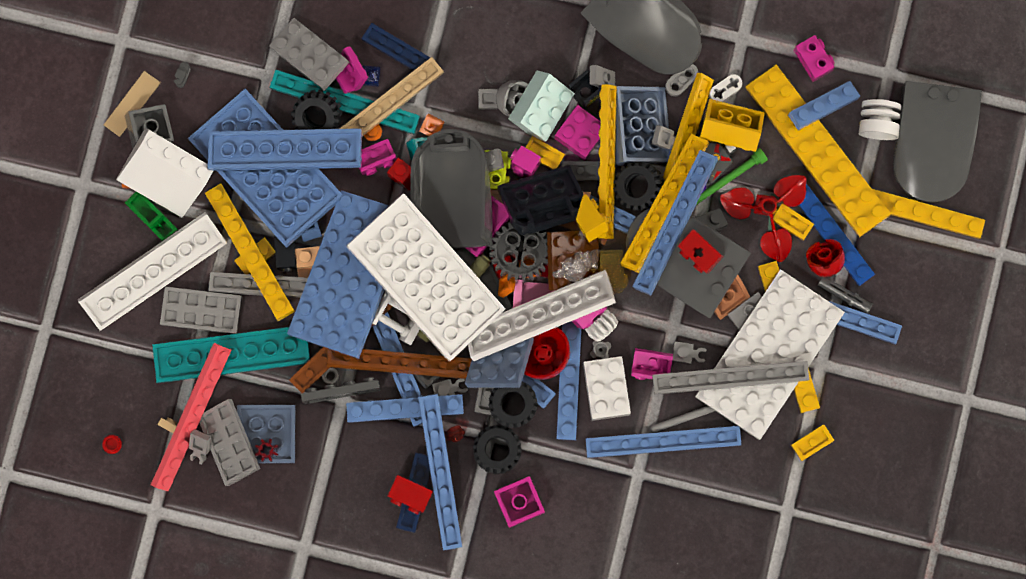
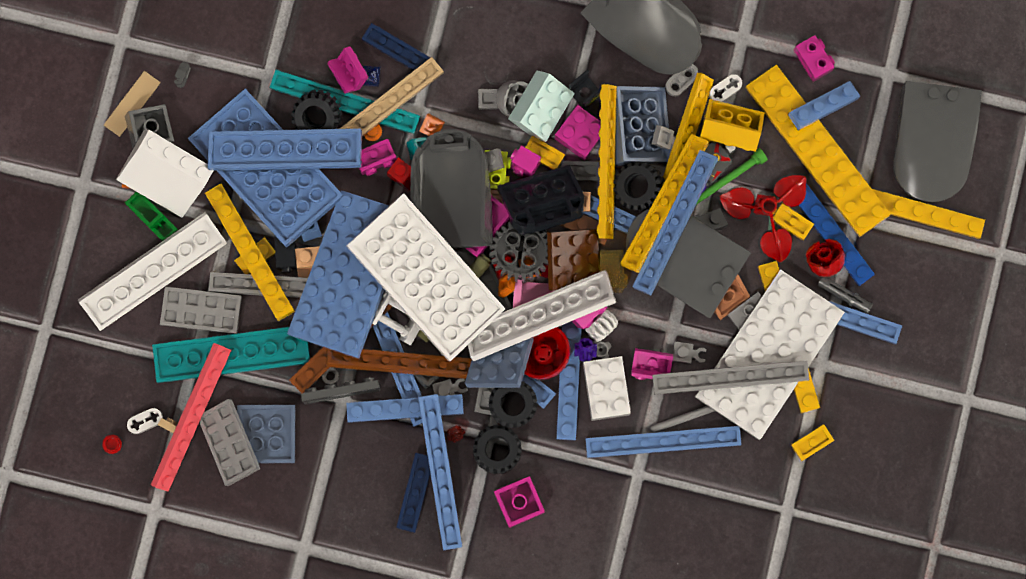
(142, 417): none -> white beam
(200, 444): light grey plate -> none
(261, 448): dark red gear -> none
(309, 54): light grey plate -> none
(409, 494): red brick -> none
(576, 269): clear animal -> none
(585, 350): none -> dark purple gear
(590, 220): yellow slope -> none
(601, 76): light grey plate -> none
(695, 241): red brick -> none
(880, 116): white wheel -> none

